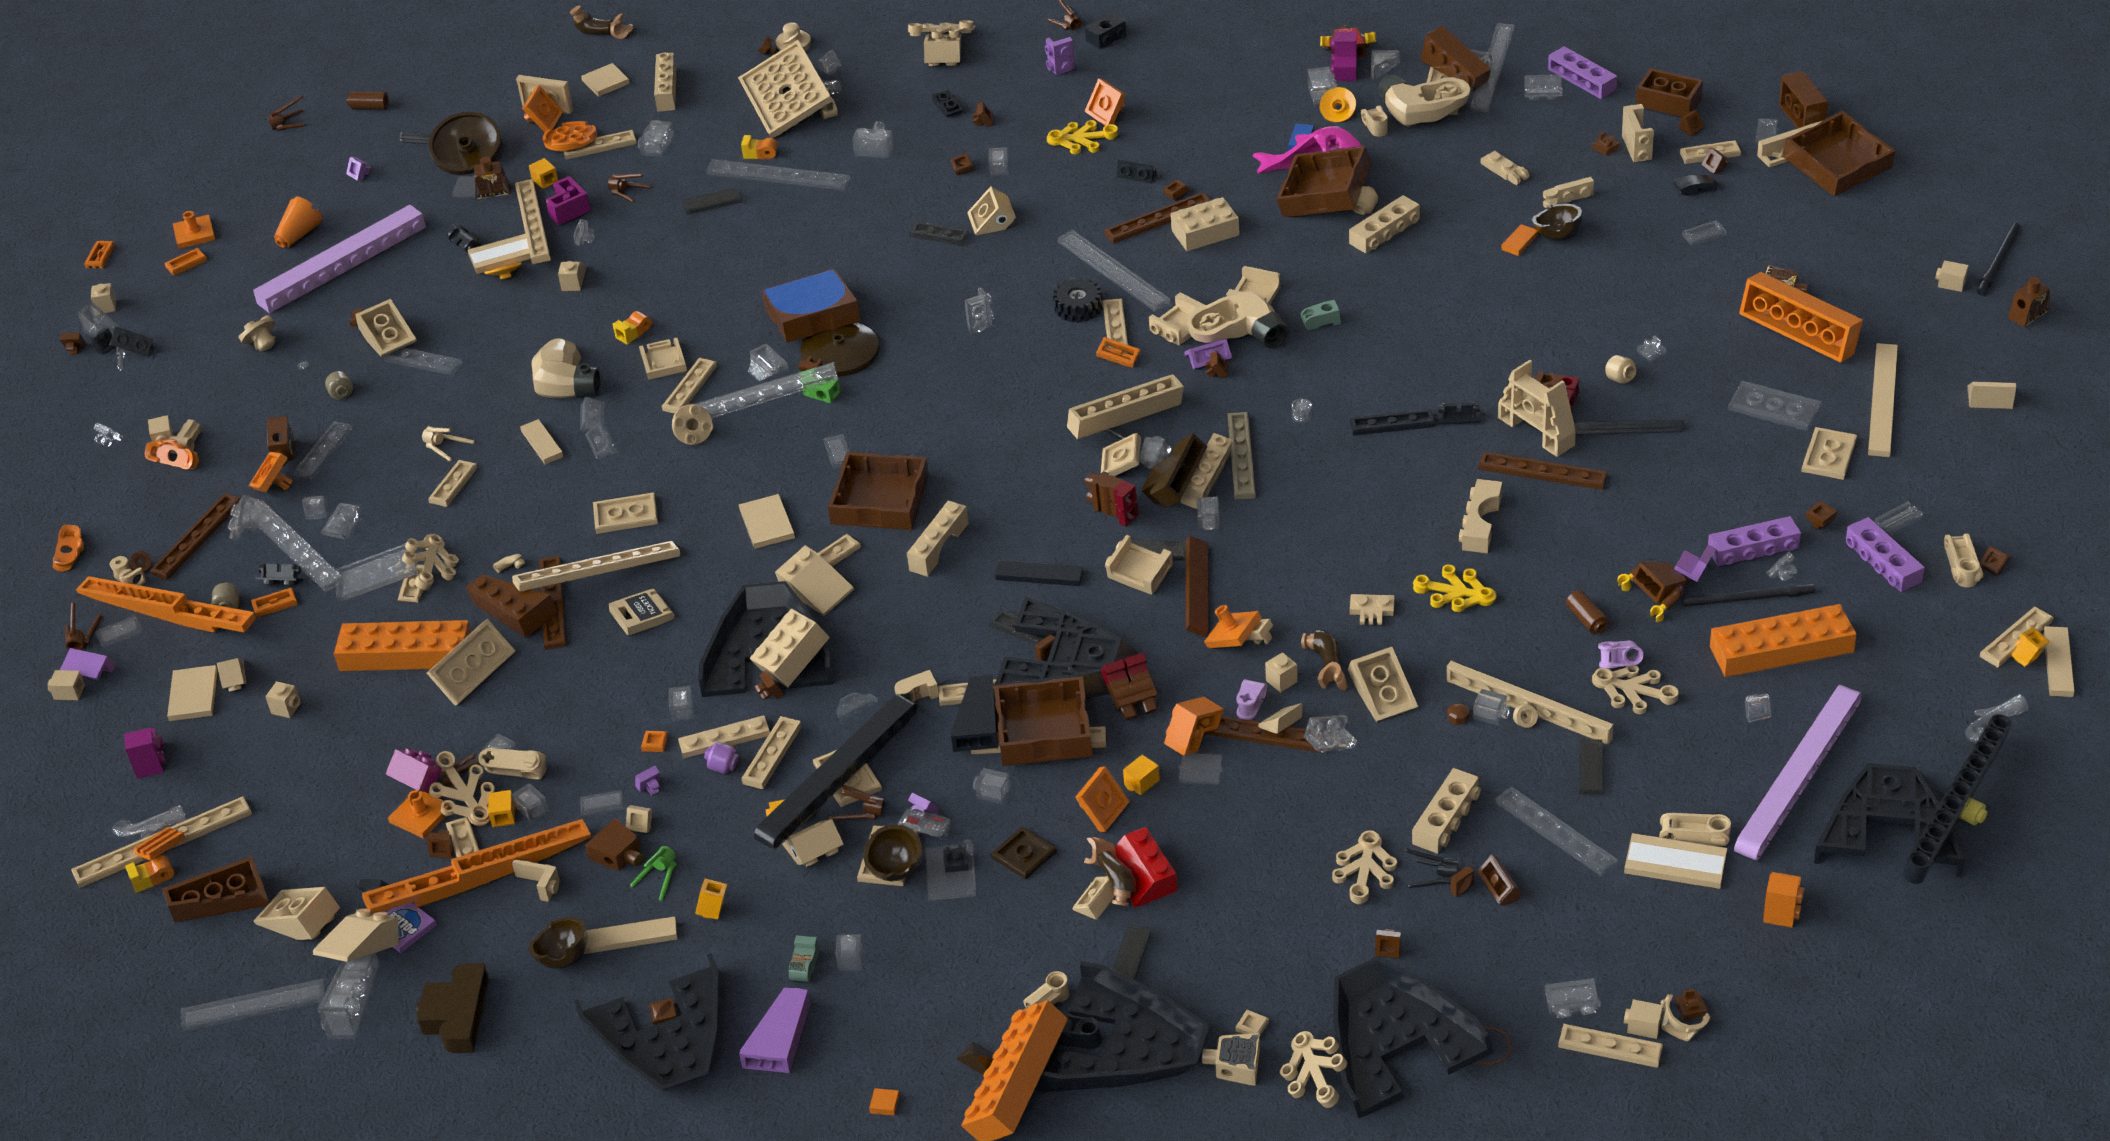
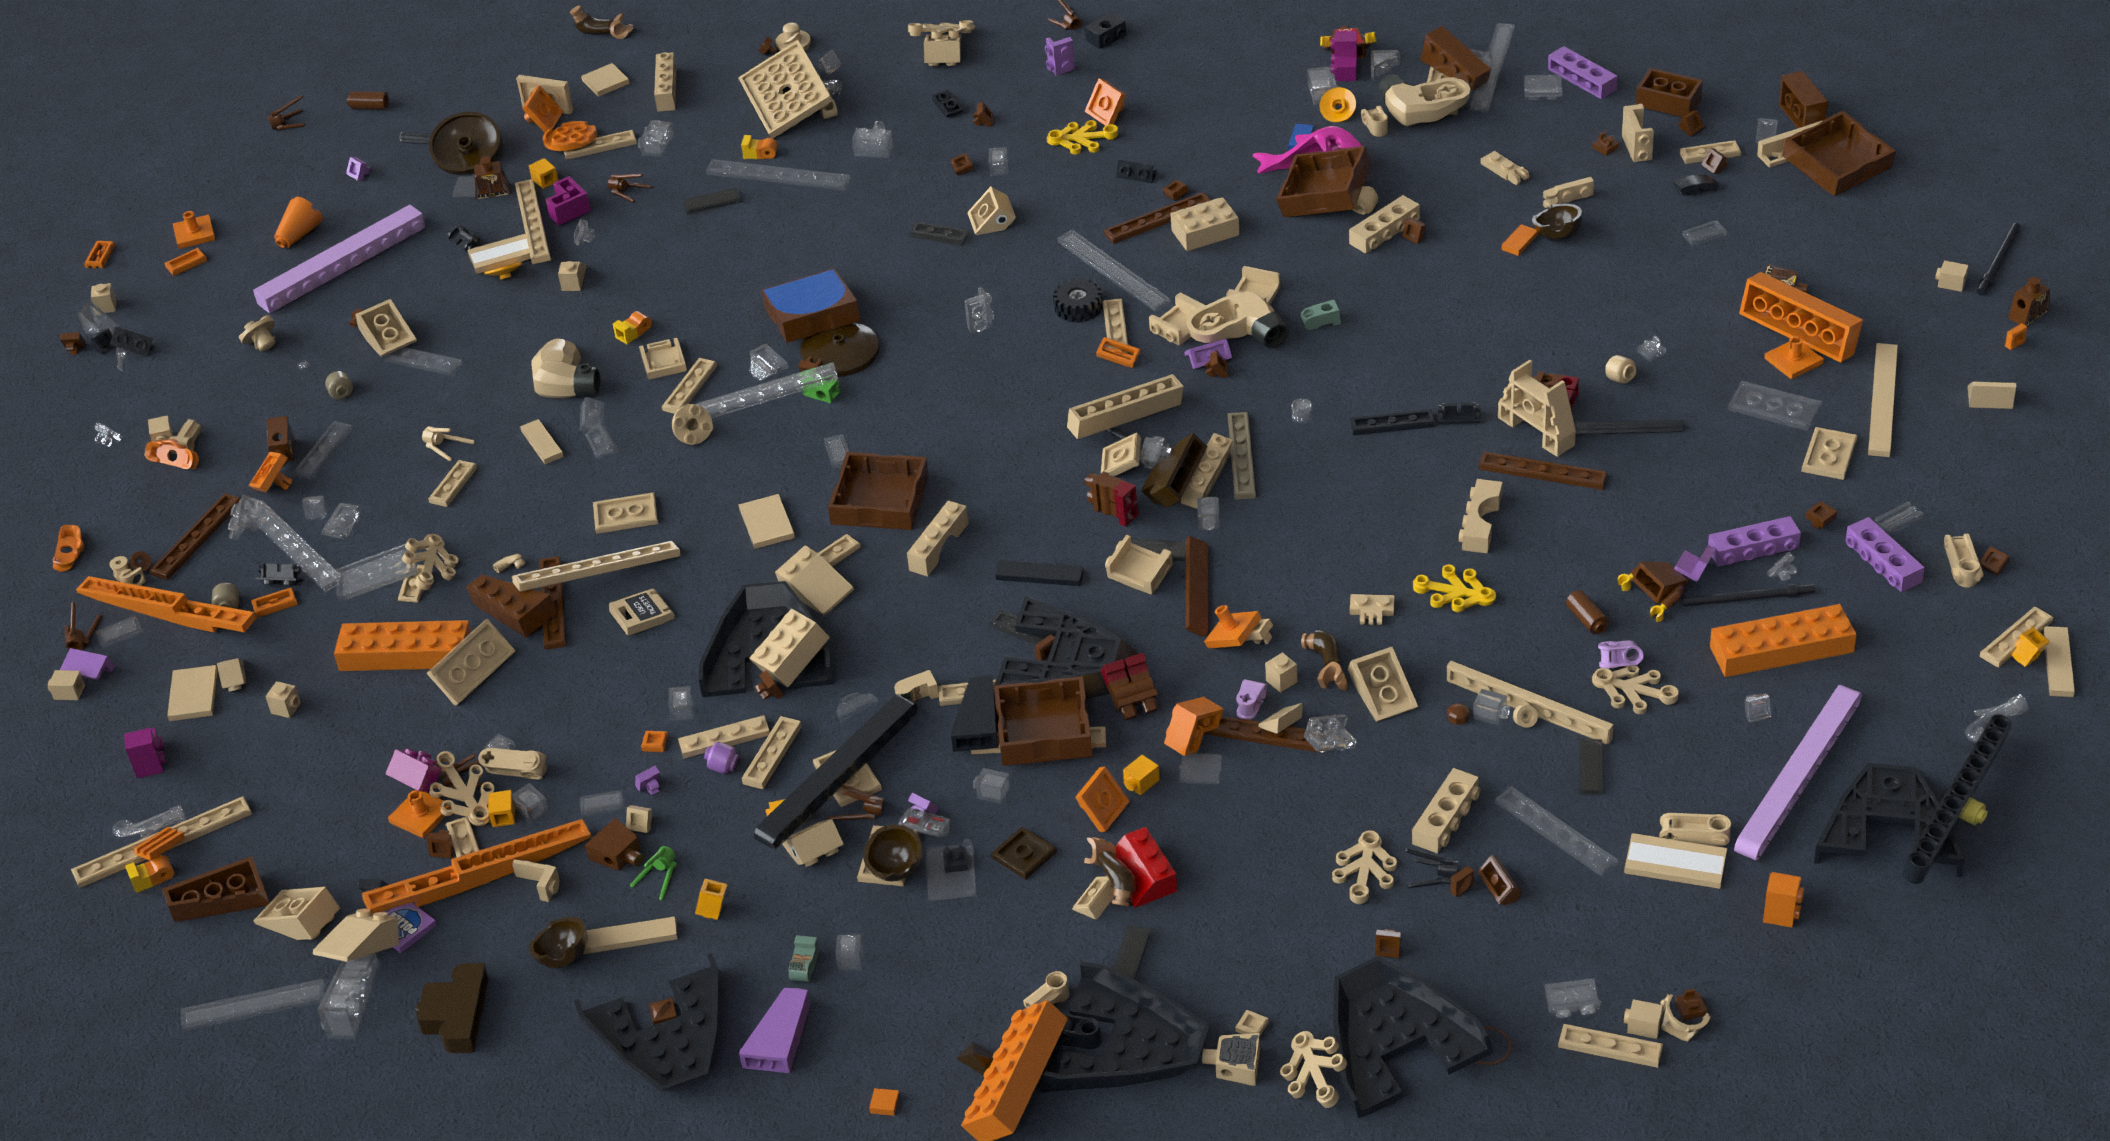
(1414, 230): none -> reddish brown tile
(1794, 358): none -> orange tile
(2016, 336): none -> orange tile

